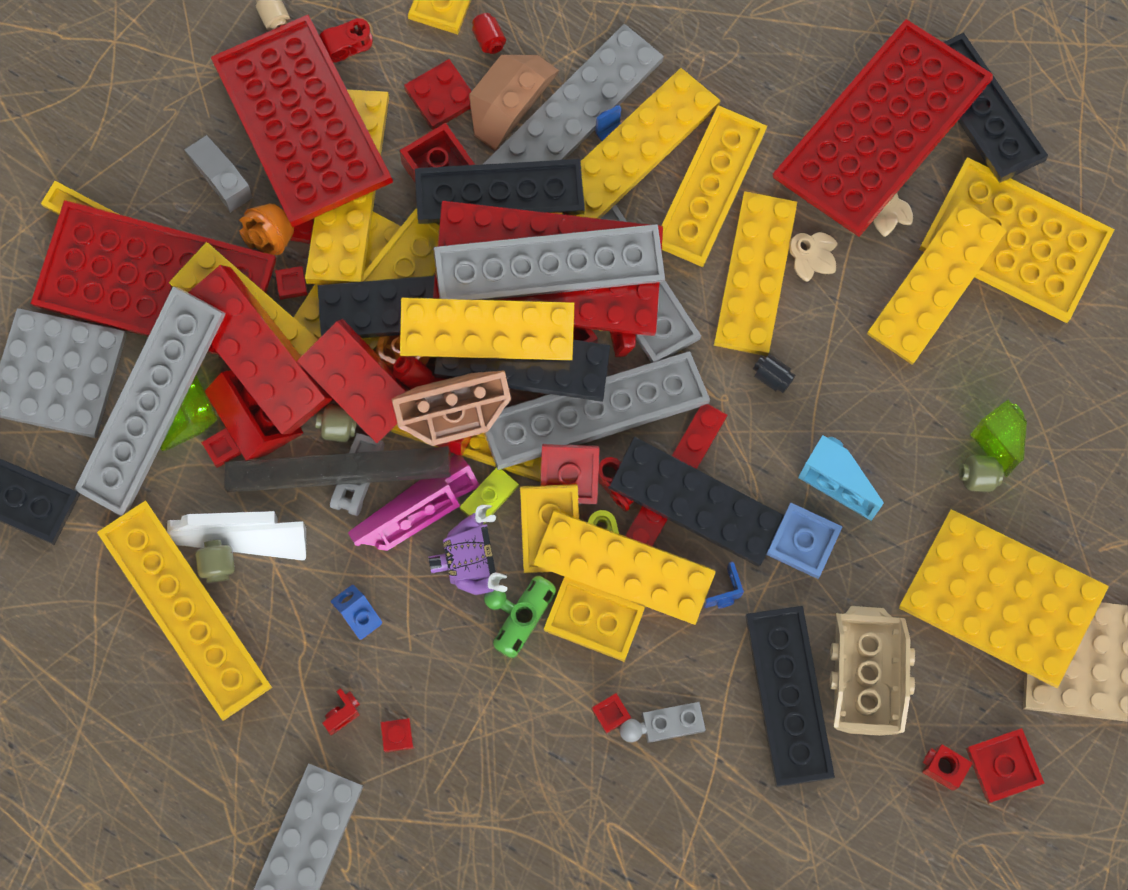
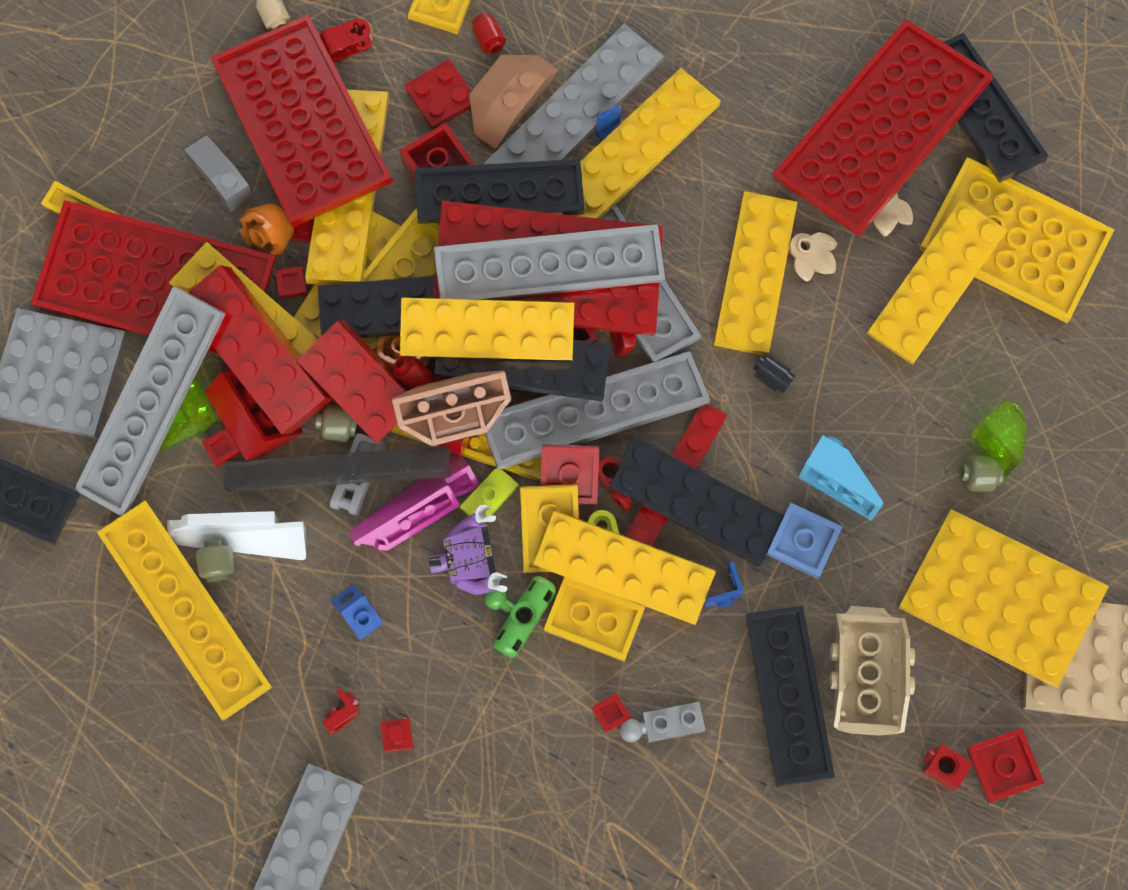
(711, 185): yellow plate -> none

